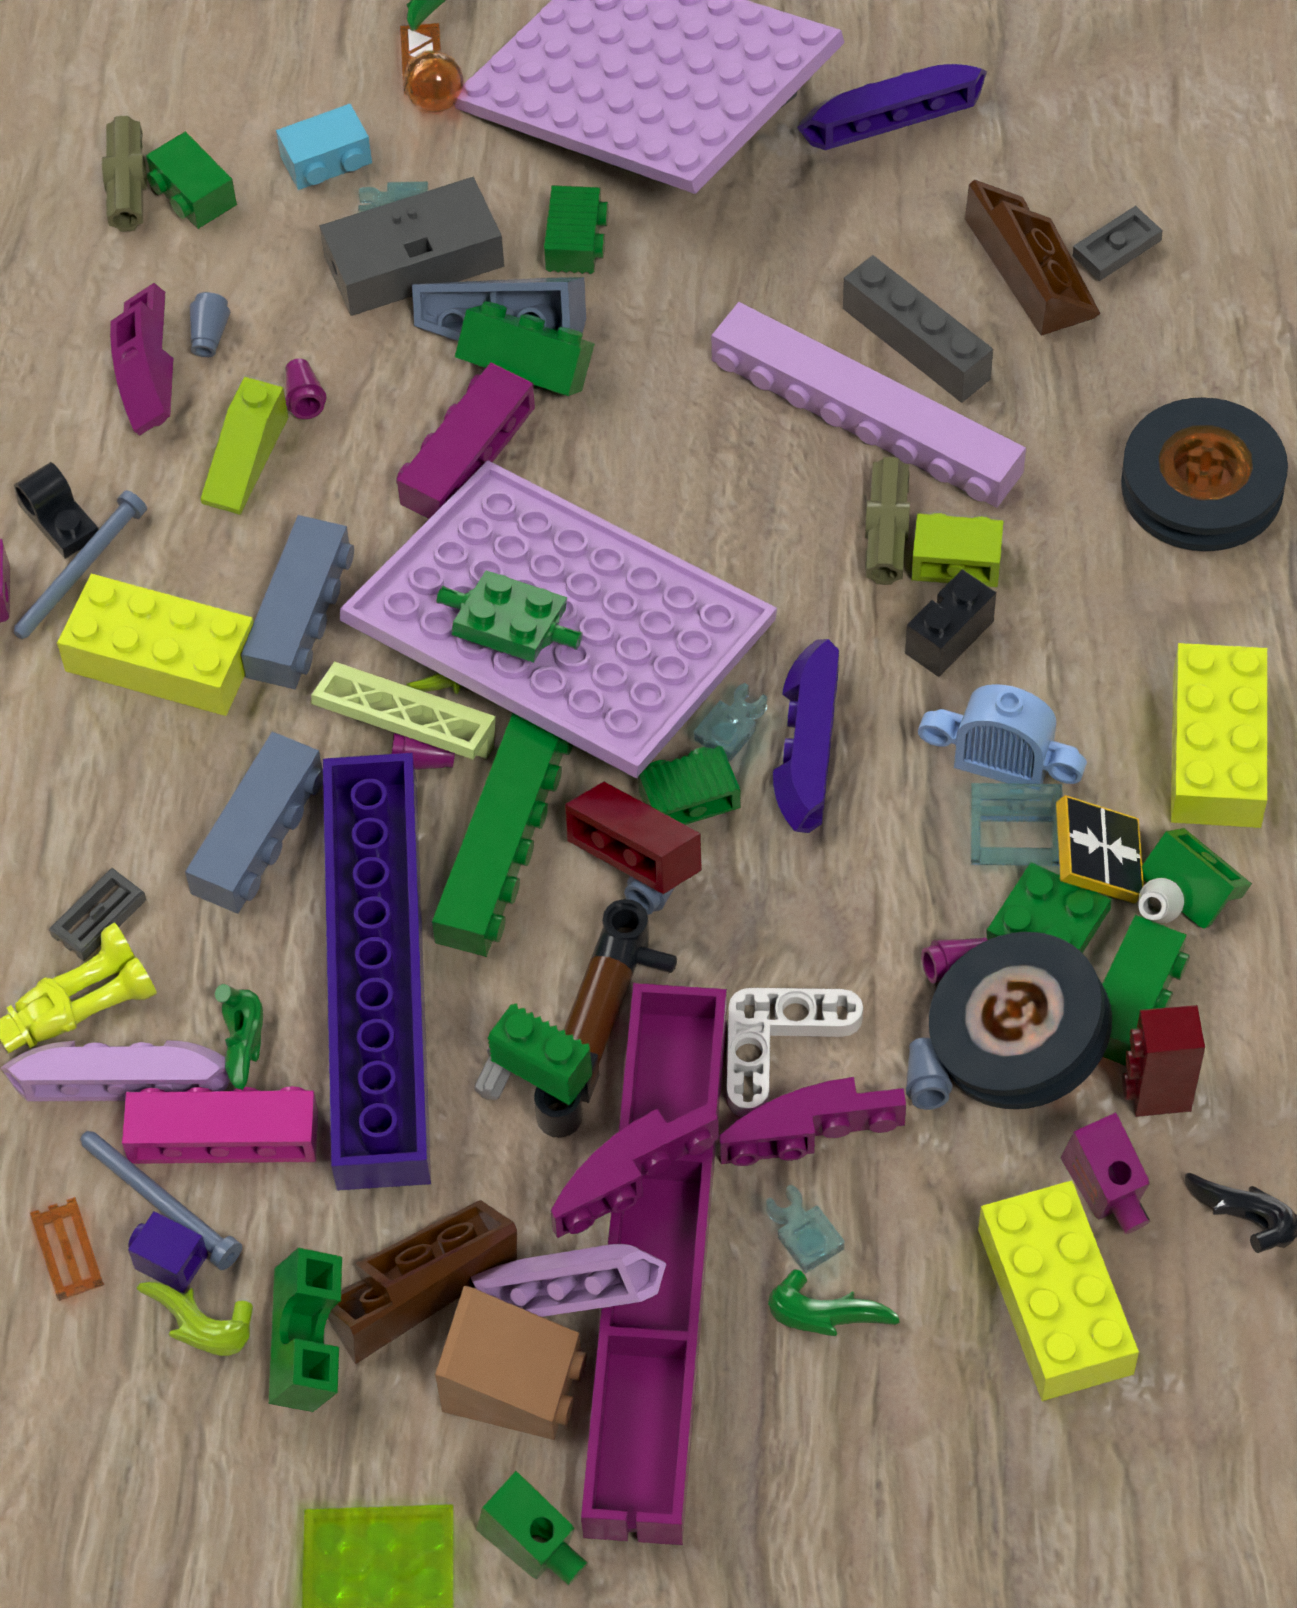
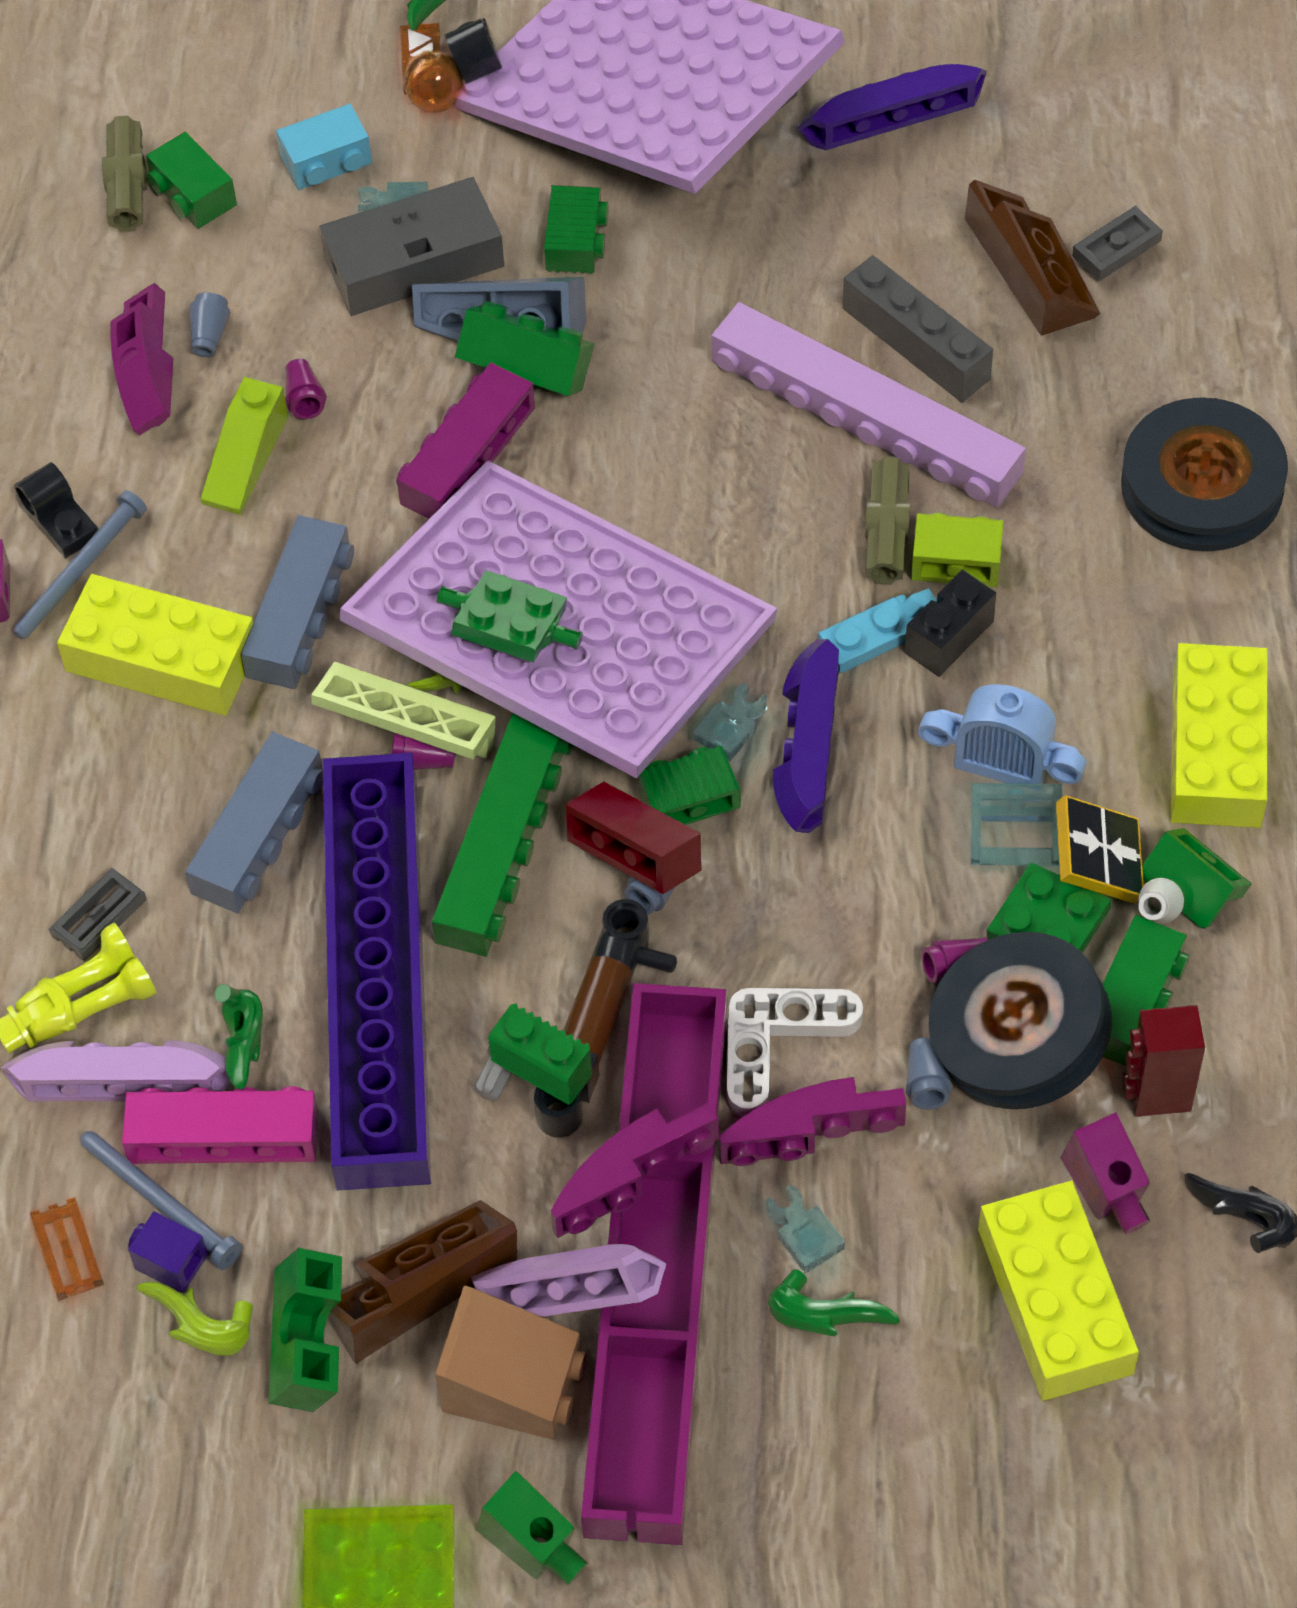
(474, 50): none -> black plate
(875, 629): none -> medium azure hinge

